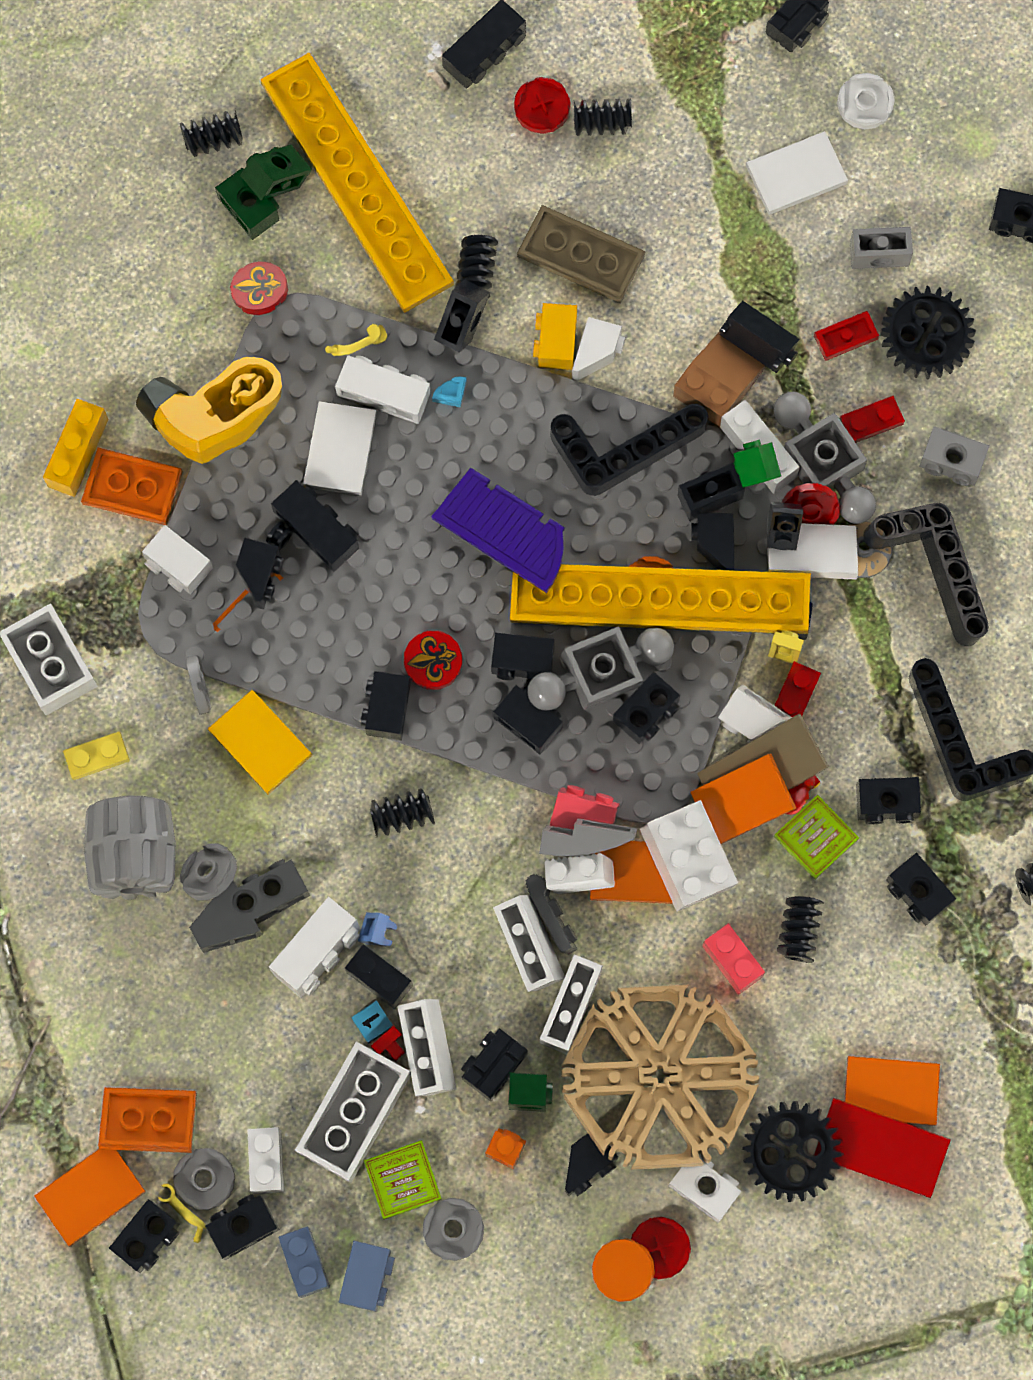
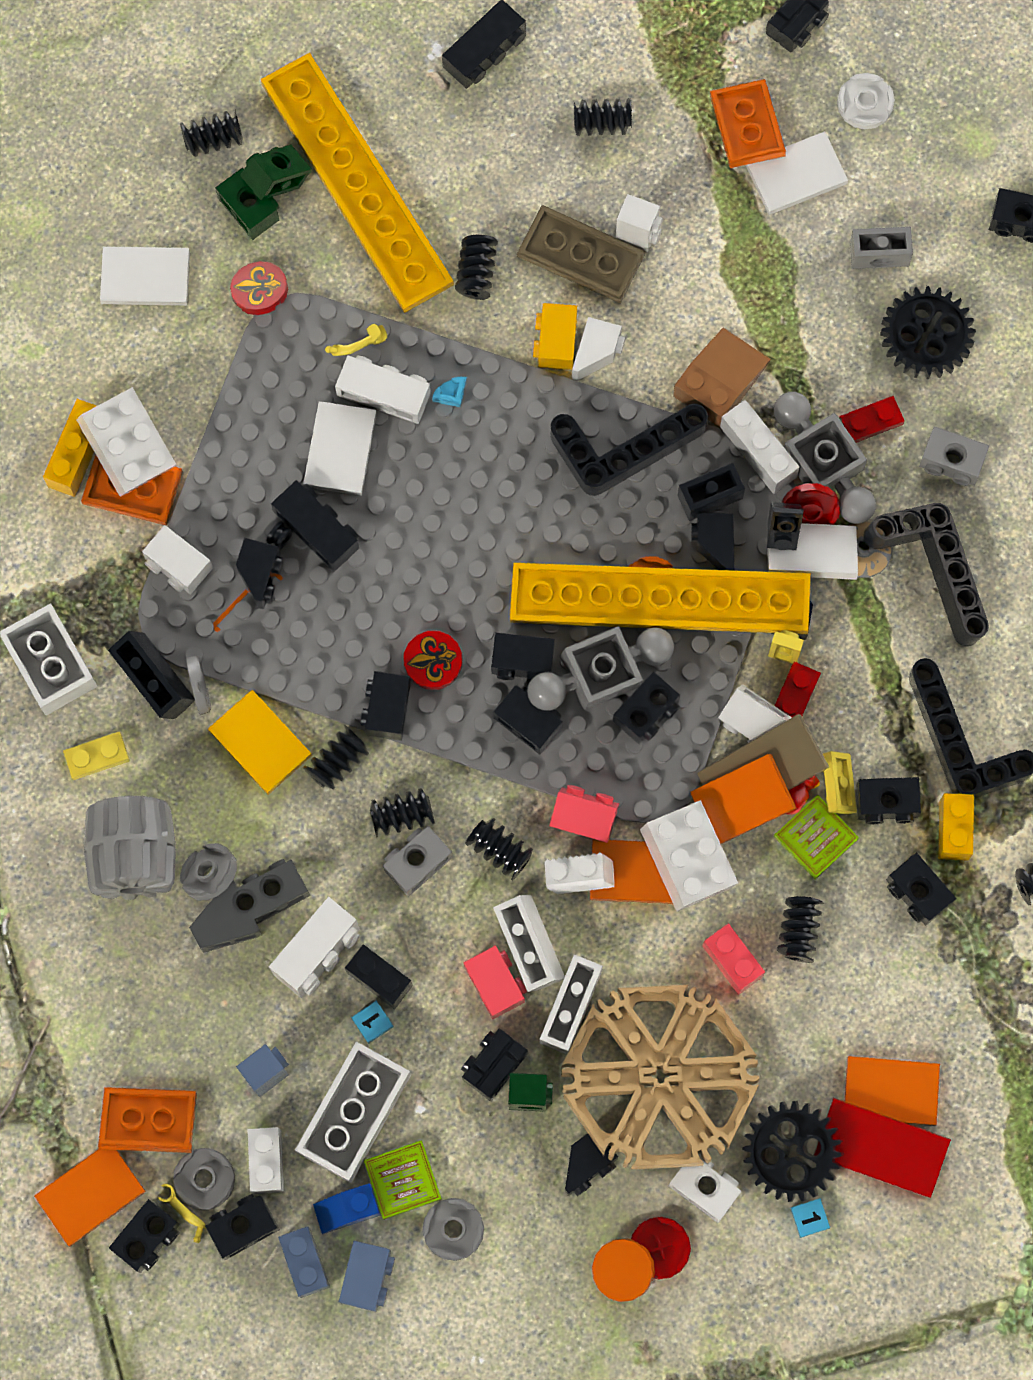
(126, 441): none -> white brick
(145, 276): none -> white tile
(151, 675): none -> black brick
(218, 414): yellow piece -> none
(264, 1069): none -> sand blue brick
(337, 759): none -> black piece
(347, 1208): none -> blue slope
(374, 929): medium blue tile -> none
(388, 1043): red tile -> none
(411, 877): none -> light grey brick
(426, 1047): white brick -> none
(461, 315): black brick -> none
(495, 982): none -> coral brick
(499, 847): none -> black piece
(504, 529): dark purple piece -> none
(505, 1147): orange brick -> none
(542, 105): red tile -> none
(550, 912): dark grey hinge -> none
(585, 839): light grey slope -> none
(639, 223): none -> white brick
(747, 123): none -> orange tile
(756, 463): green brick -> none
(760, 337): black brick -> none
(810, 1218): none -> medium azure tile
(839, 783): none -> light yellow plate
(846, 335): red plate -> none
(956, 826): none -> yellow brick

